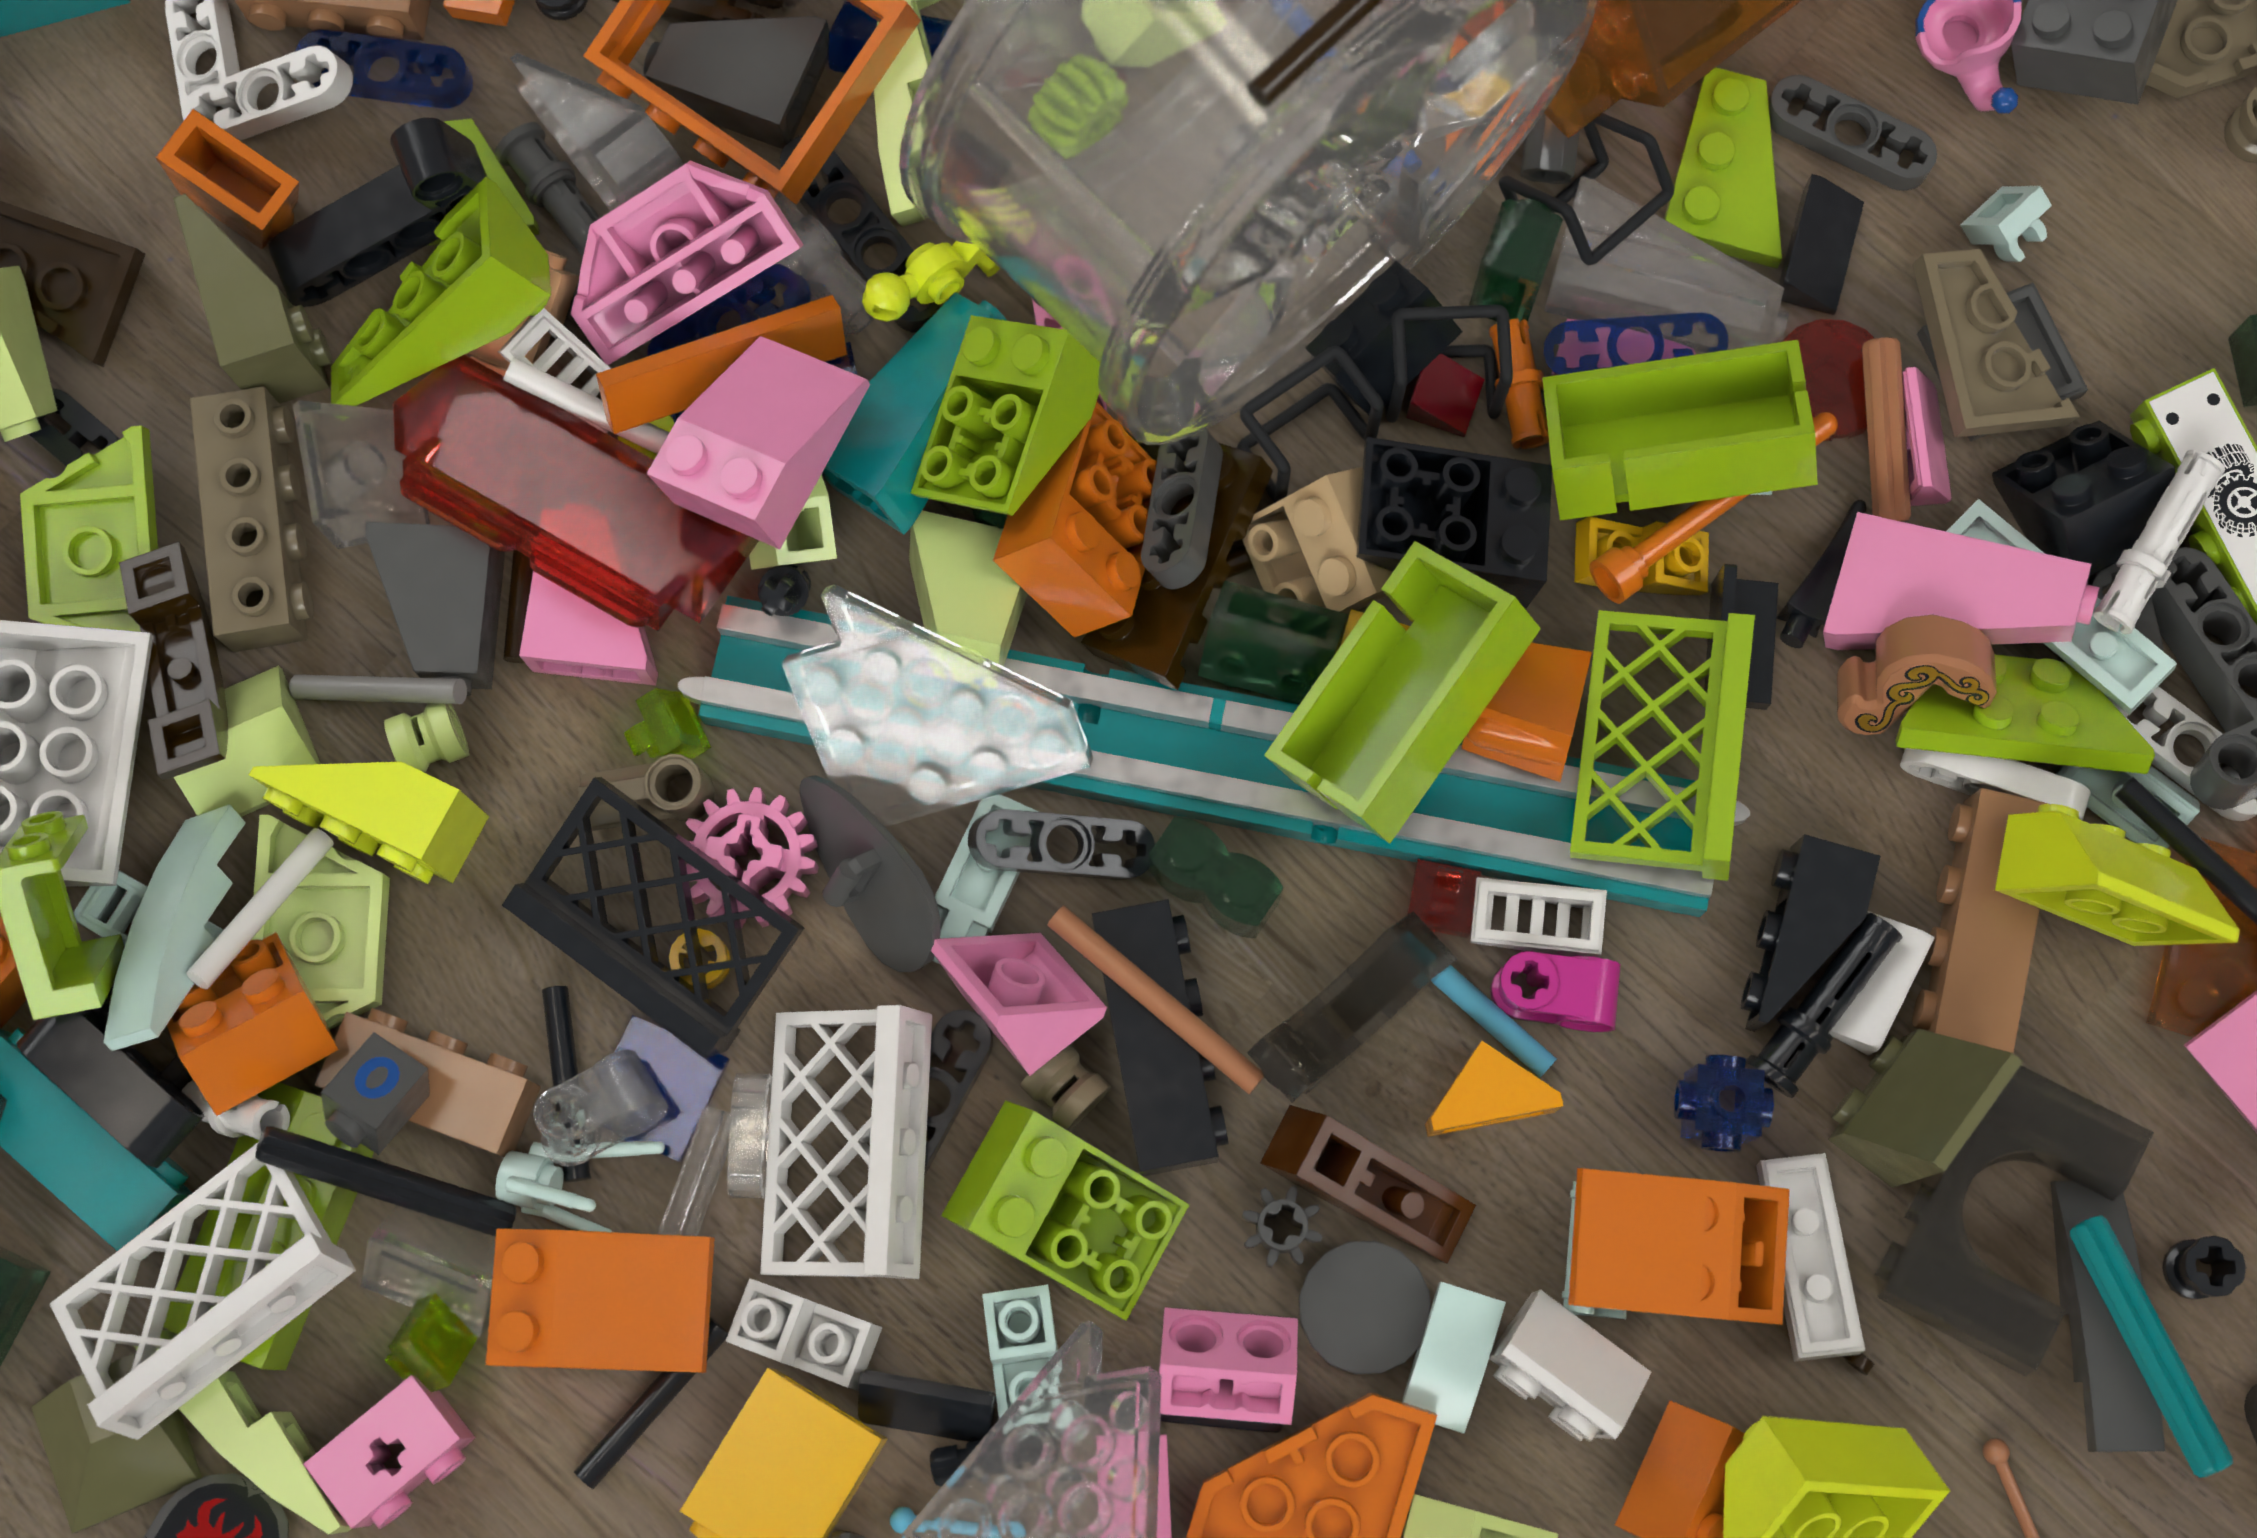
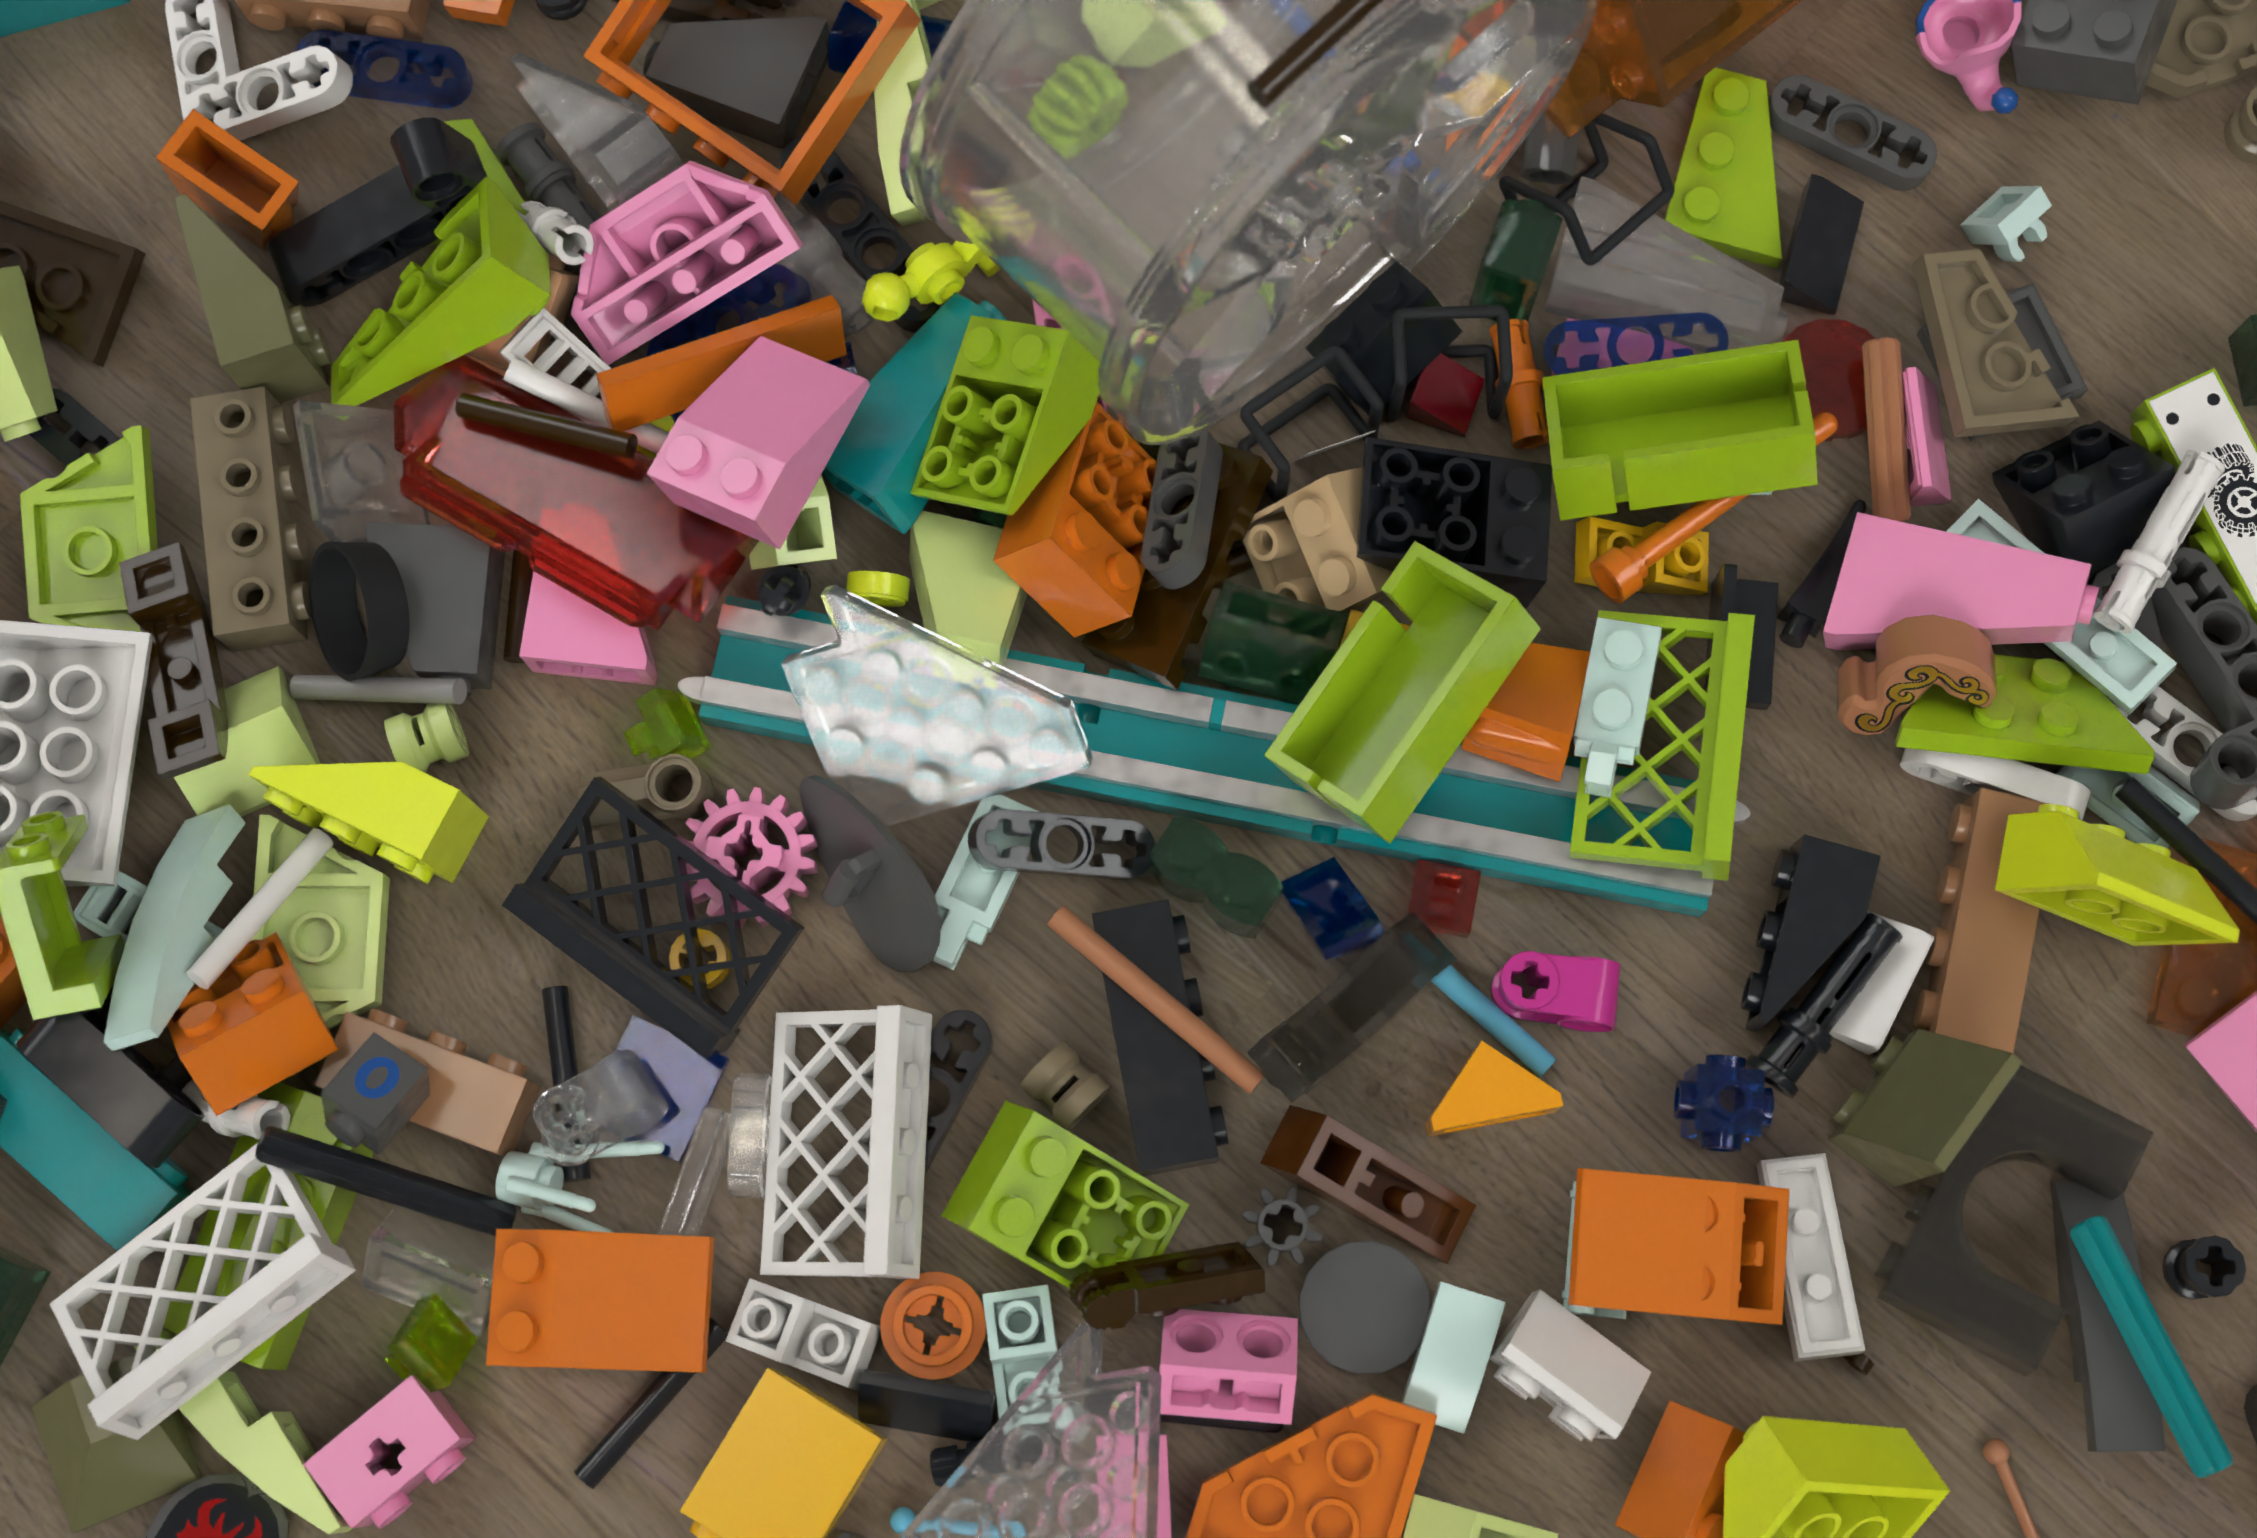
(336, 610): none -> black tyre
(546, 425): none -> dark brown bar
(556, 233): none -> white pin
(879, 587): none -> neon yellow tile
(906, 1342): none -> orange gear
(1021, 992): bright pink slope -> none
(1165, 1284): none -> dark brown hinge
(1332, 910): none -> clear blue slope
(1334, 445): none -> white sticker
(1591, 900): white slope -> none
(1615, 699): none -> light aqua hinge

